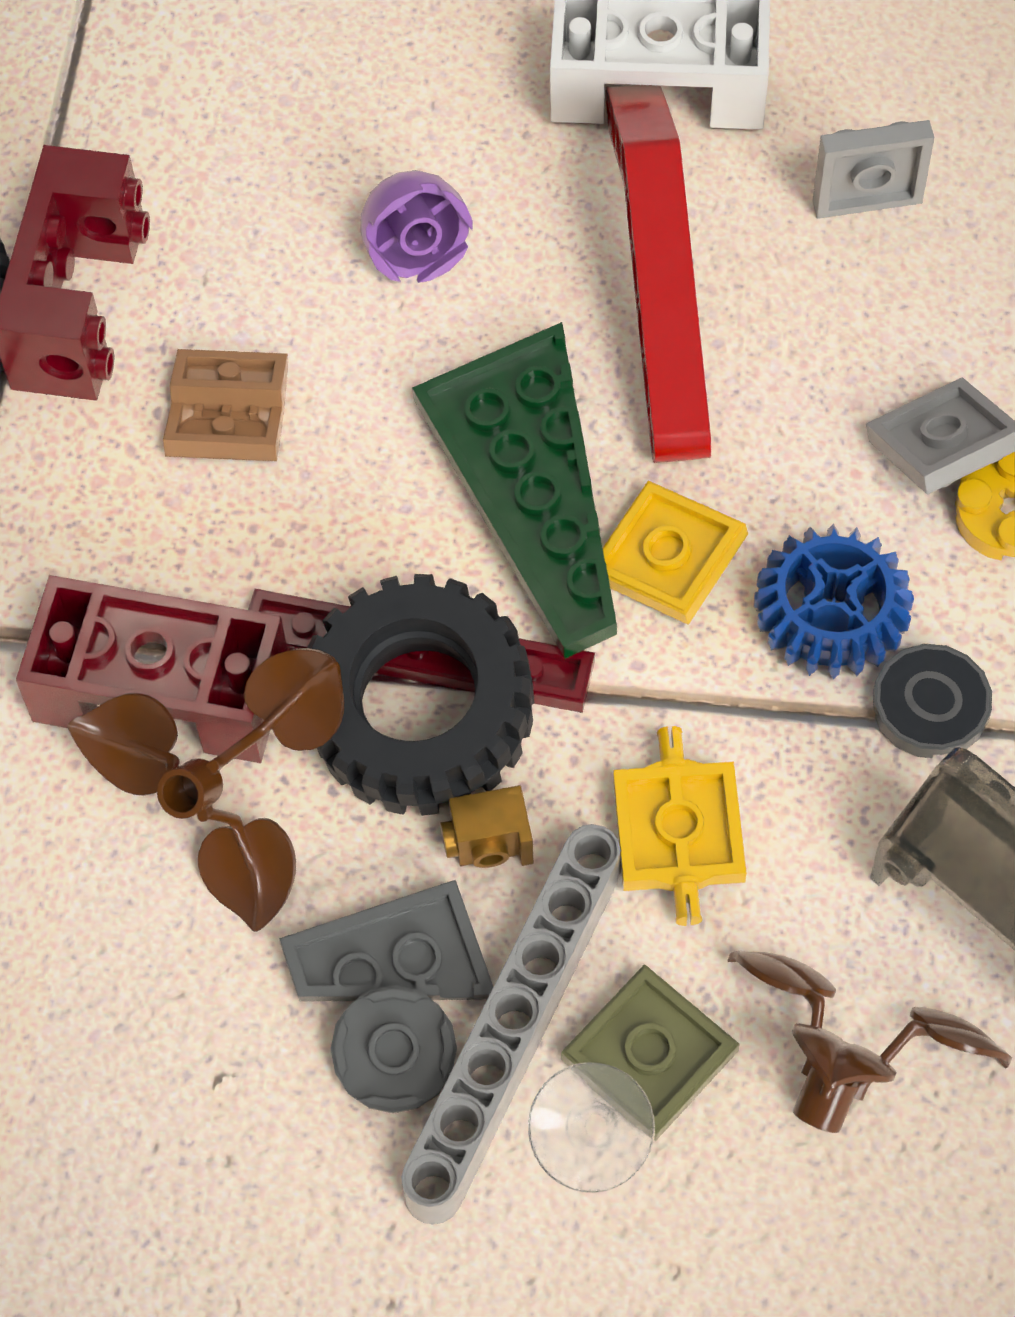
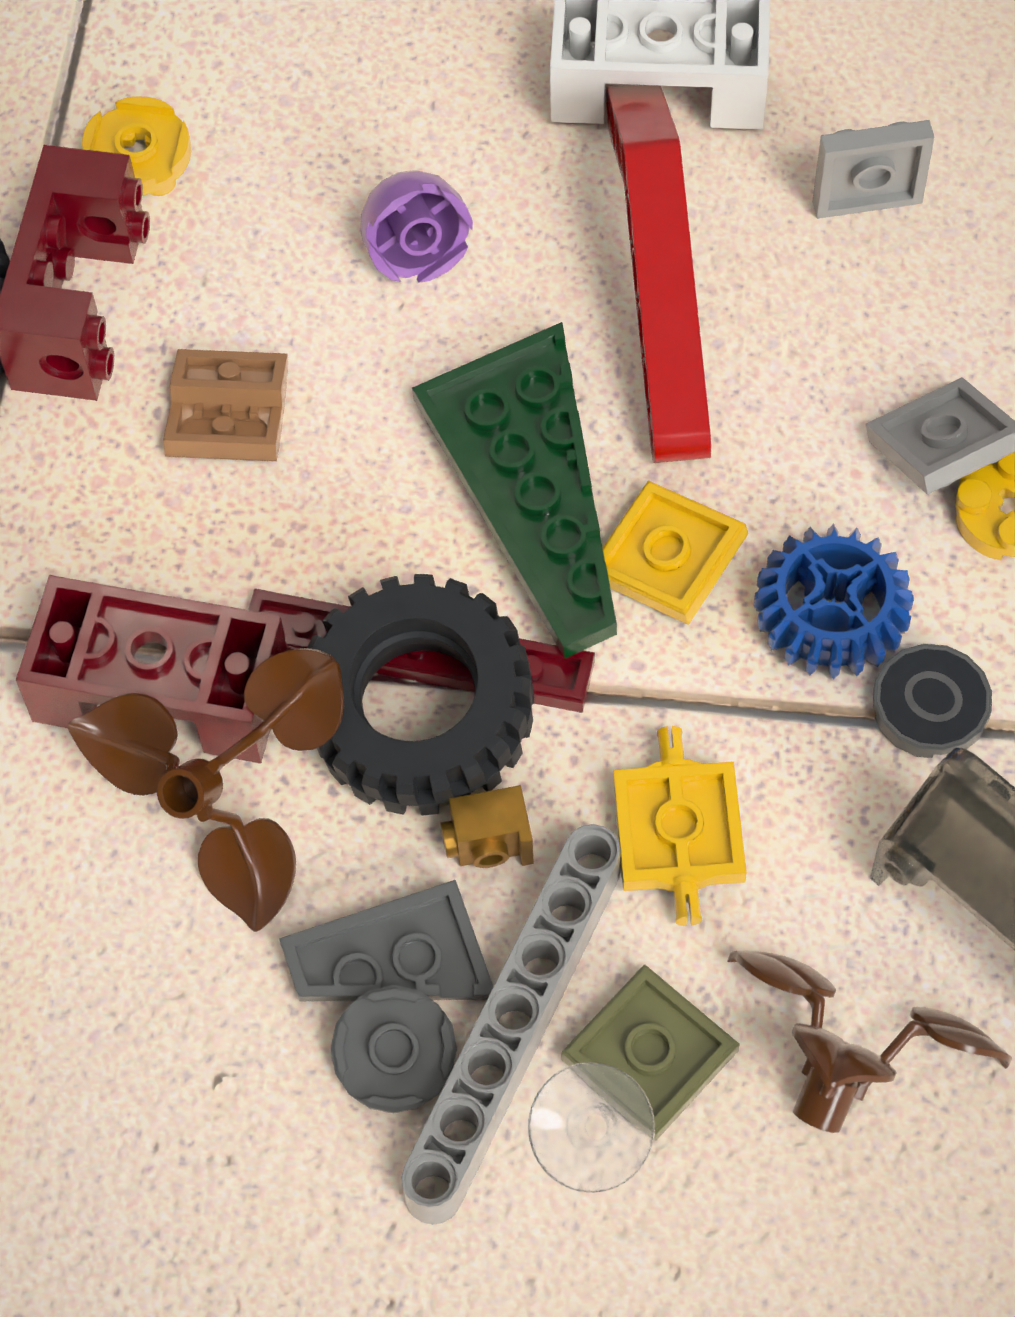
(148, 120): none -> yellow plate

